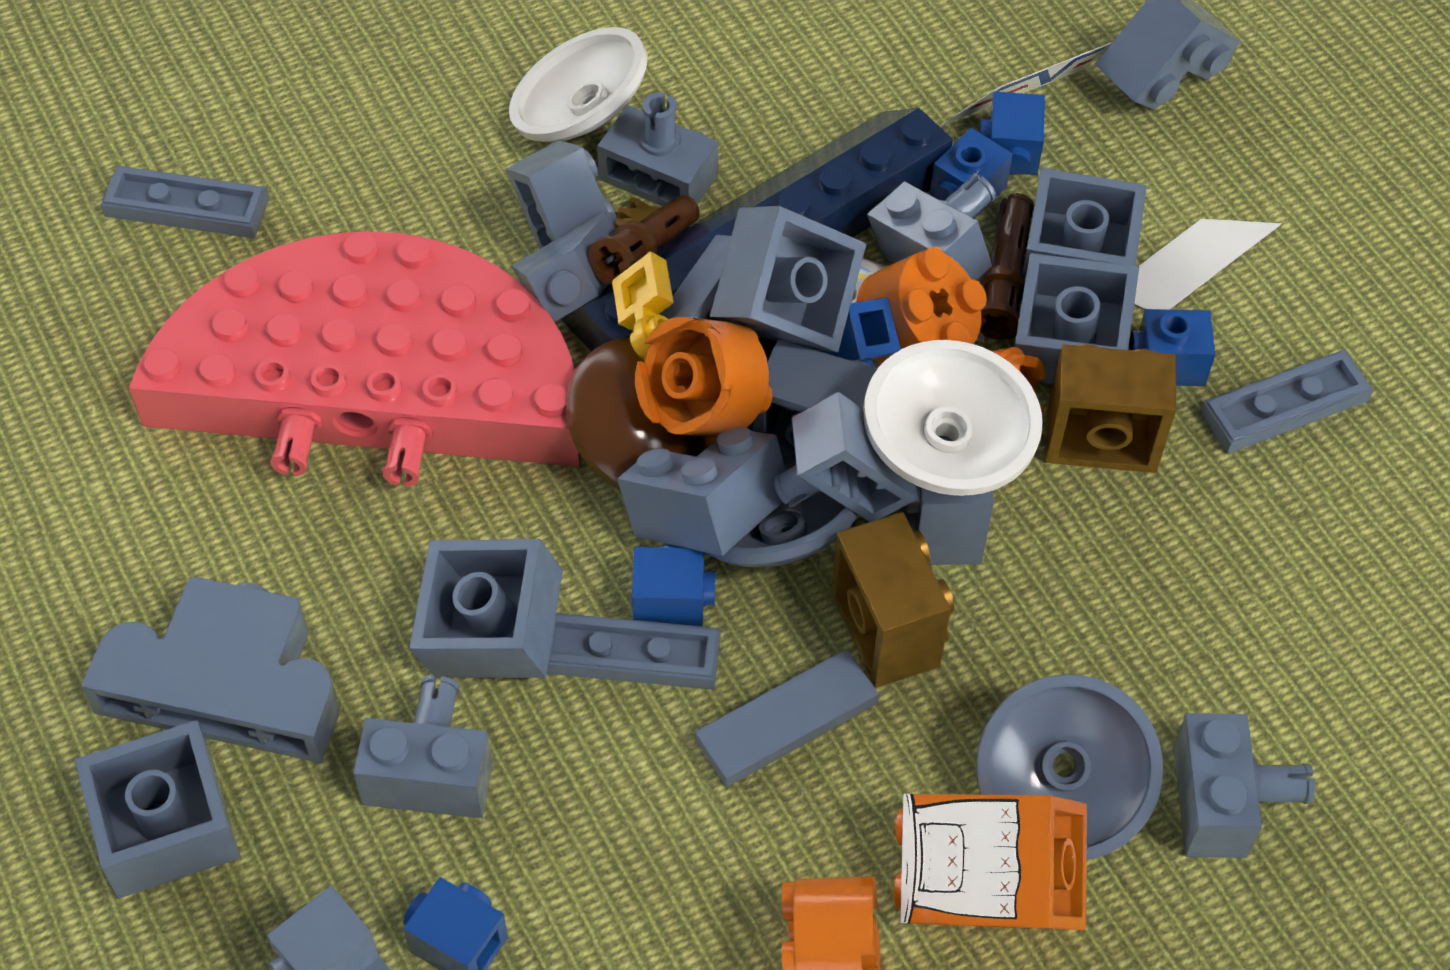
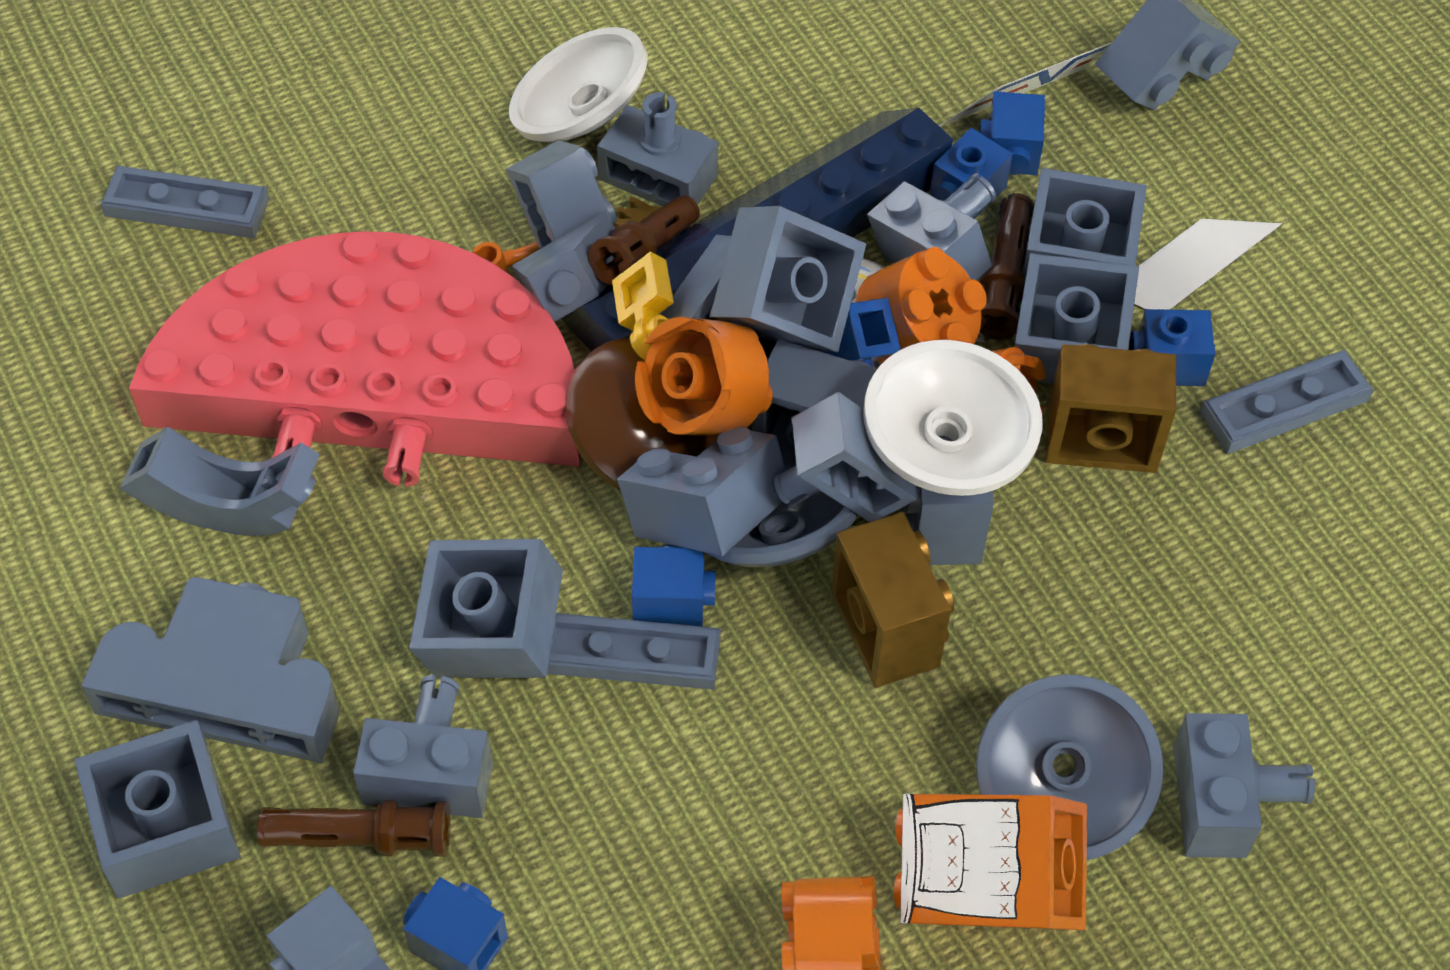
(219, 491): none -> sand blue arch
(385, 829): none -> reddish brown pin
(492, 252): none -> orange hand
(786, 718): sand blue tile -> none

